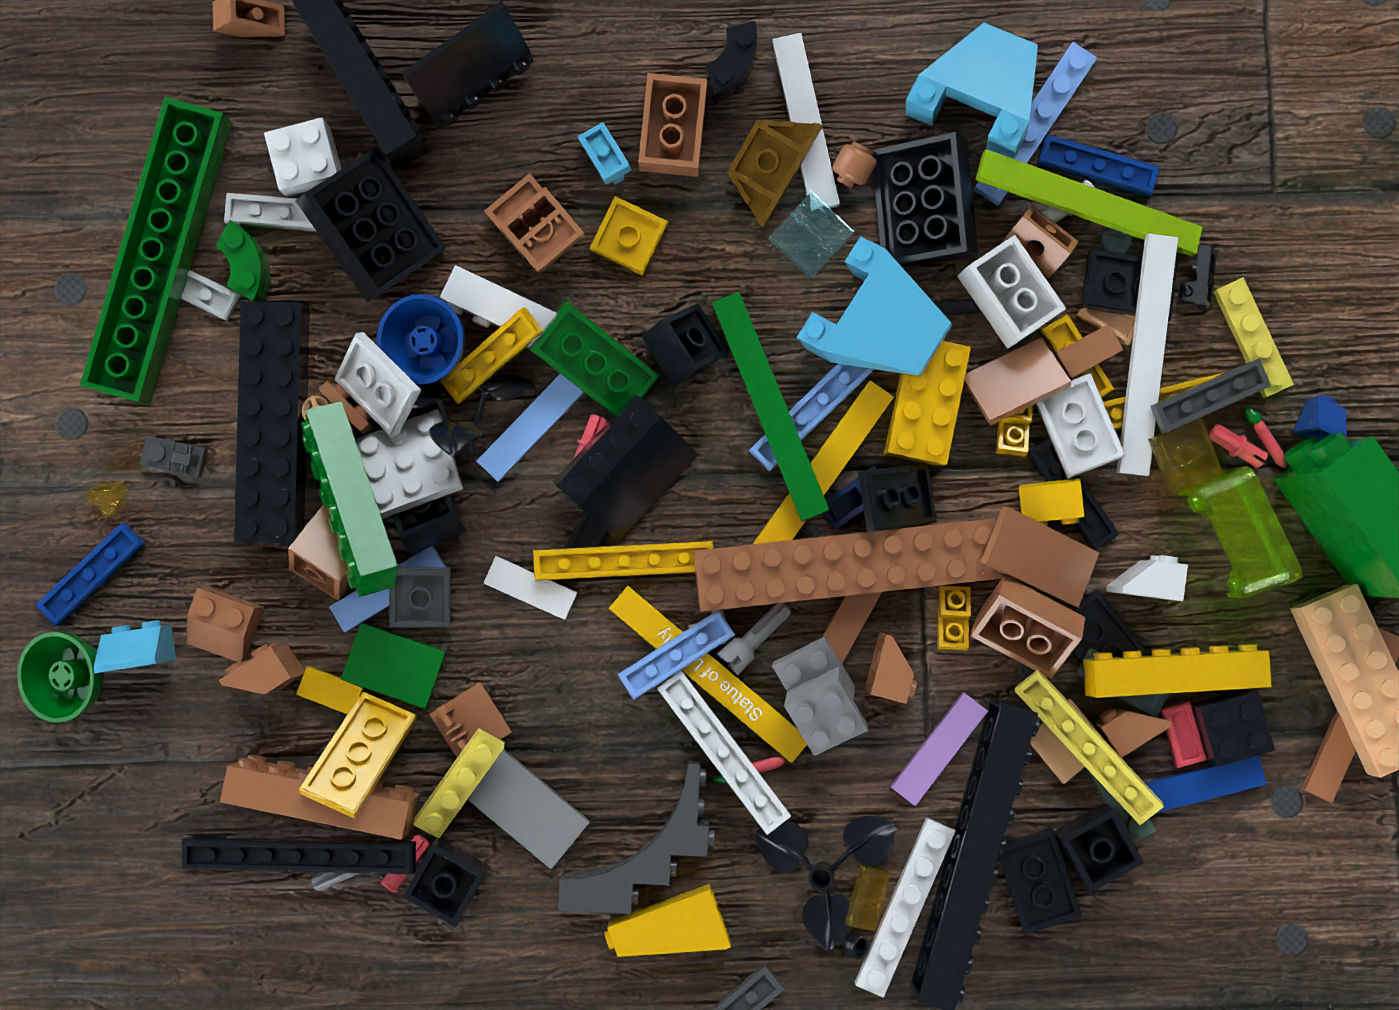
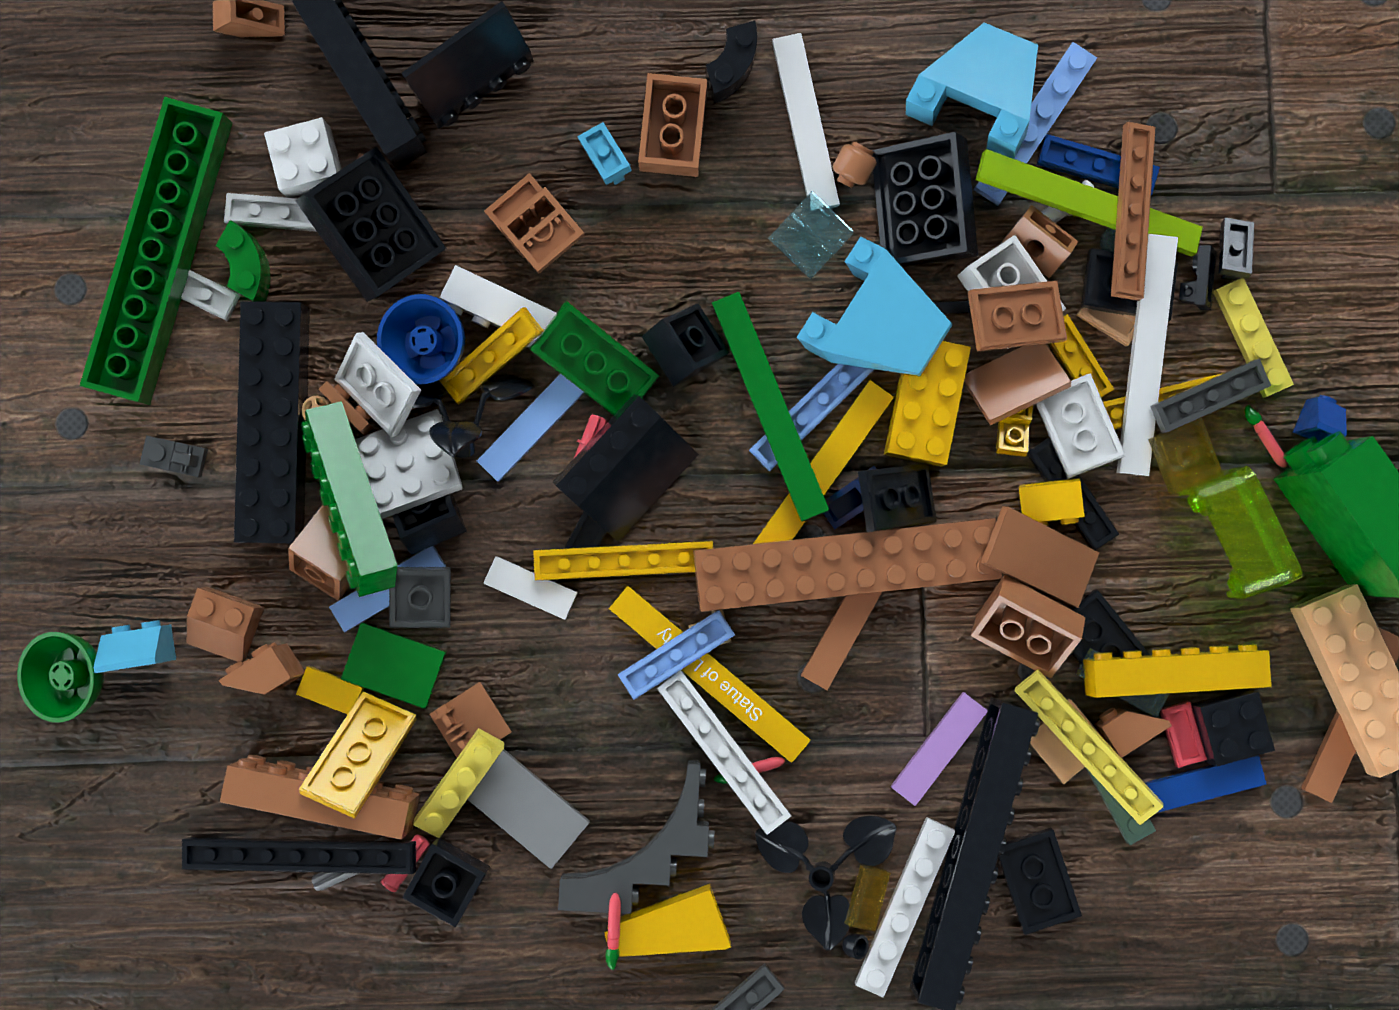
(90, 574): blue tile -> none
(107, 496): clear yellow tile -> none
(614, 915): none -> coral piece
(628, 236): yellow tile -> none
(740, 651): light grey piece -> none
(770, 163): pearl gold wing -> none
(820, 696): light grey bracket -> none
(890, 672): nougat slope -> none
(953, 618): yellow slope -> none
(1017, 315): none -> nougat tile
(1088, 351): nougat tile -> none
(1098, 847): black brick -> none
(1133, 211): none -> nougat tile
(1154, 578): white slope -> none
(1236, 248): none -> hinge
(1237, 445): coral axle -> none

